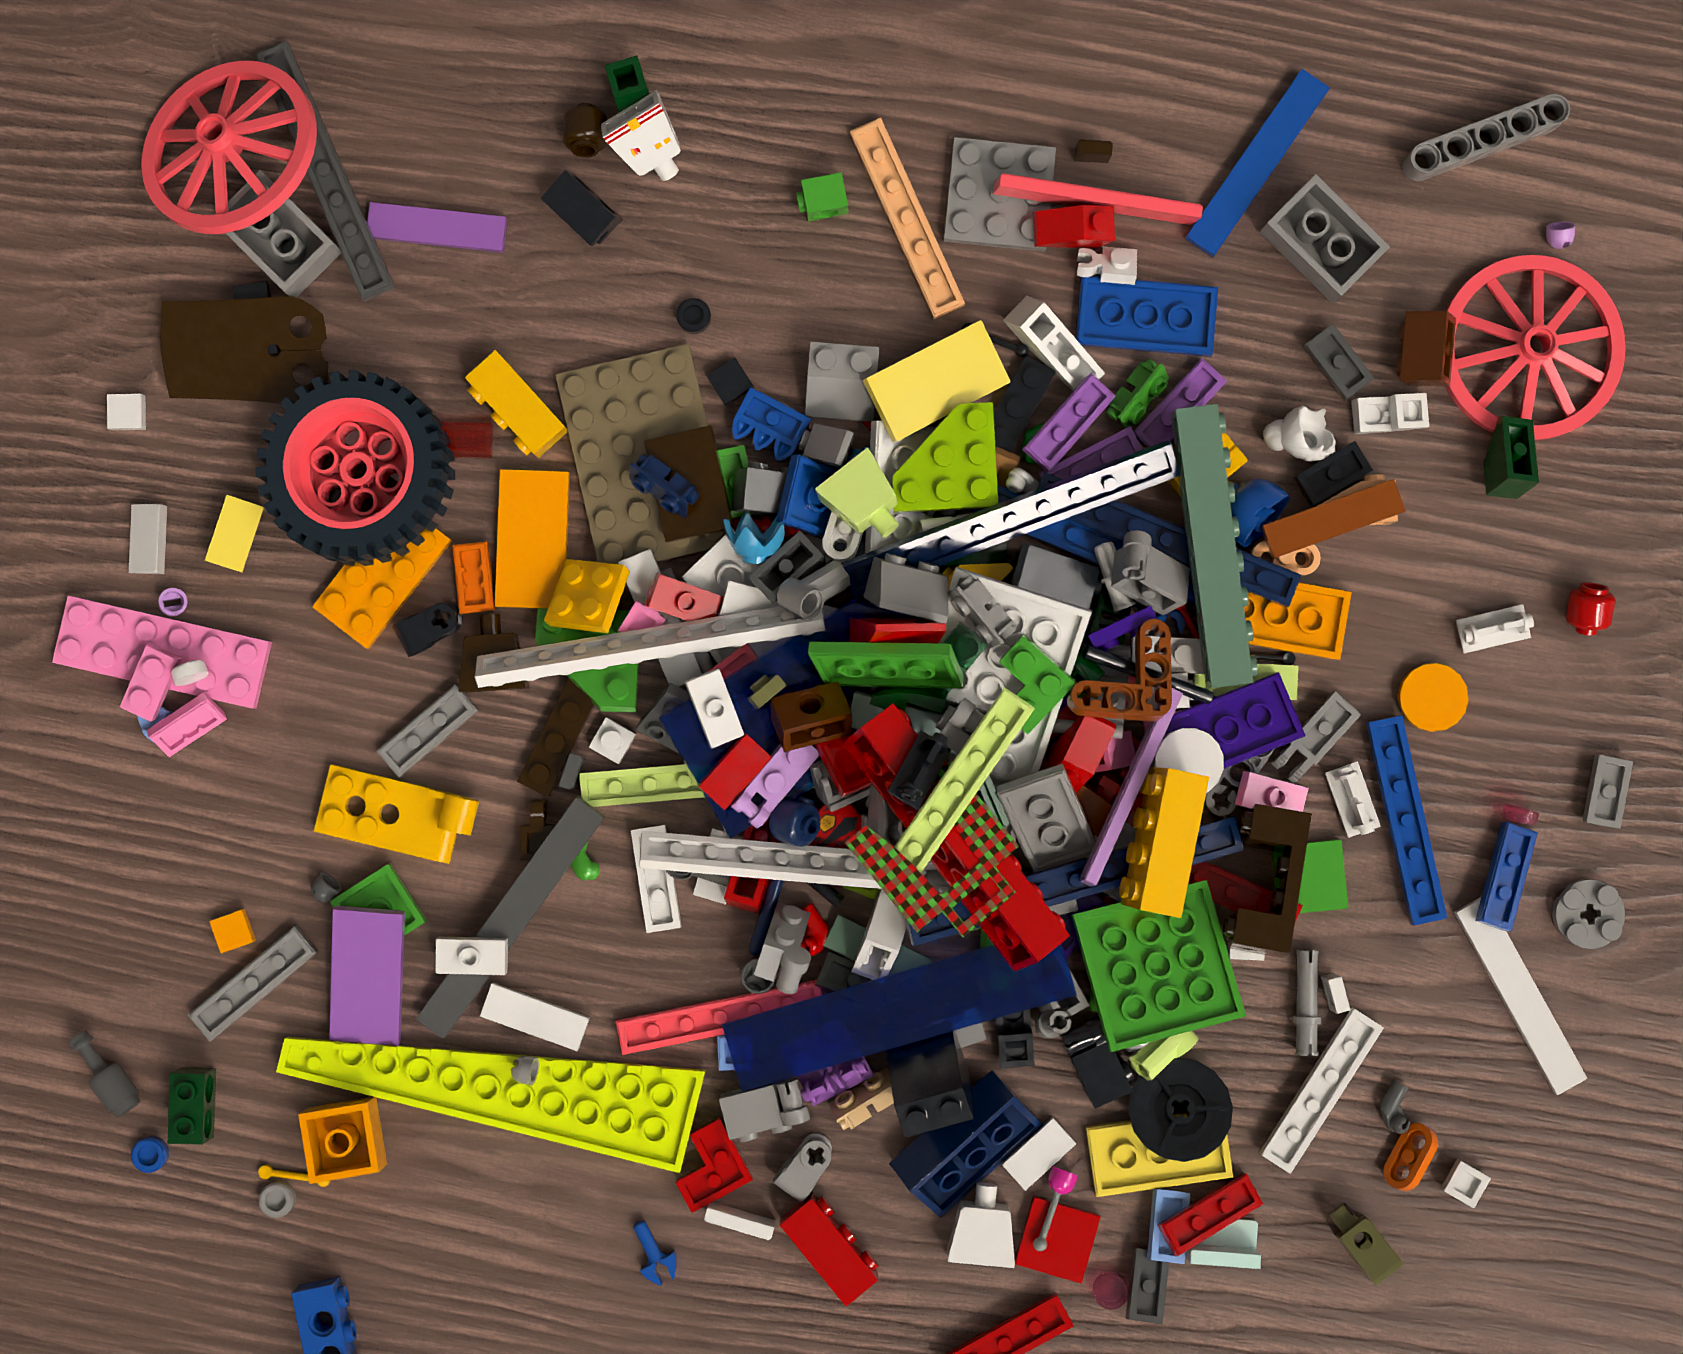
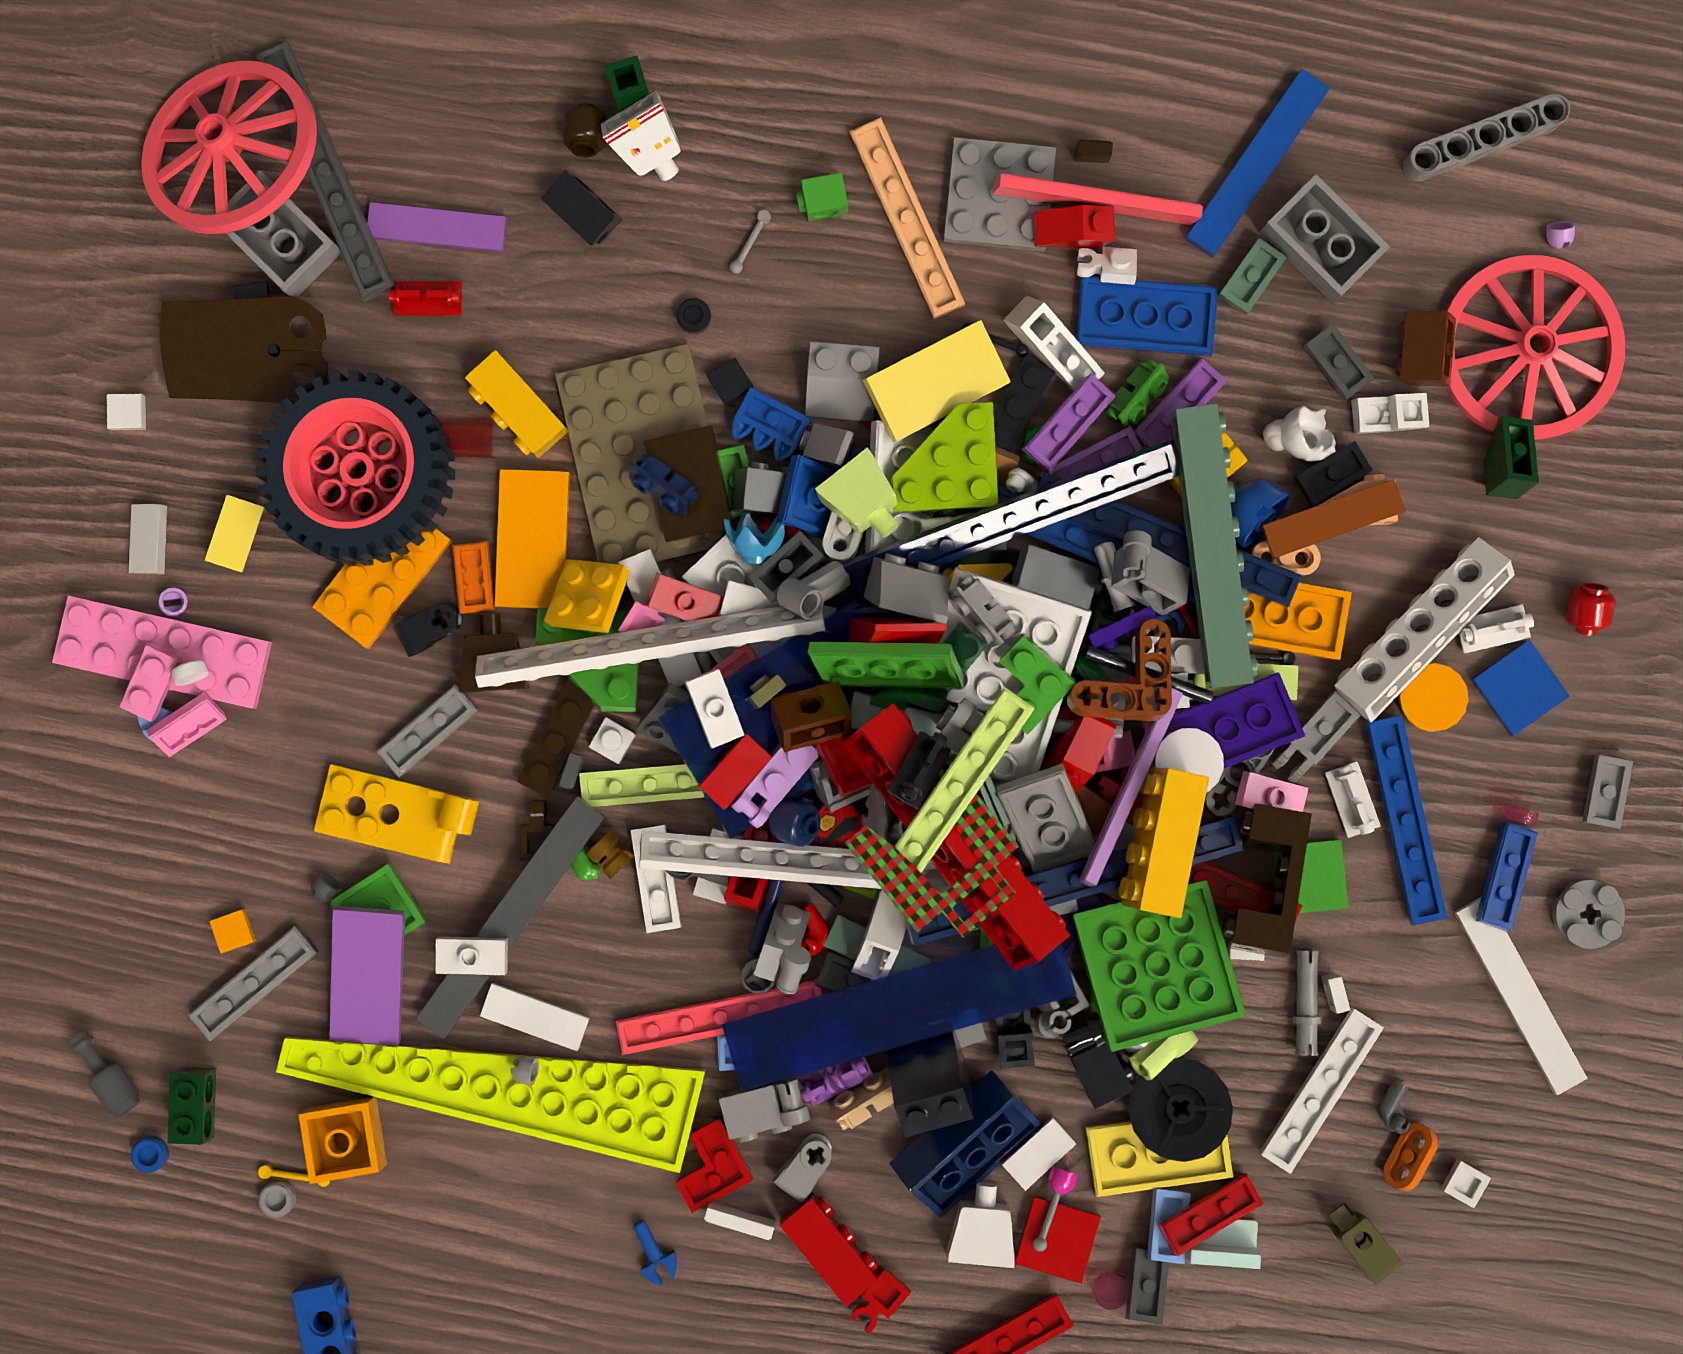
(426, 298): none -> red hinge
(610, 855): none -> pearl gold wheel
(763, 218): none -> light grey hinge
(882, 1297): none -> red plate
(1252, 276): none -> sand green plate
(1422, 647): none -> white brick
(1520, 687): none -> blue tile

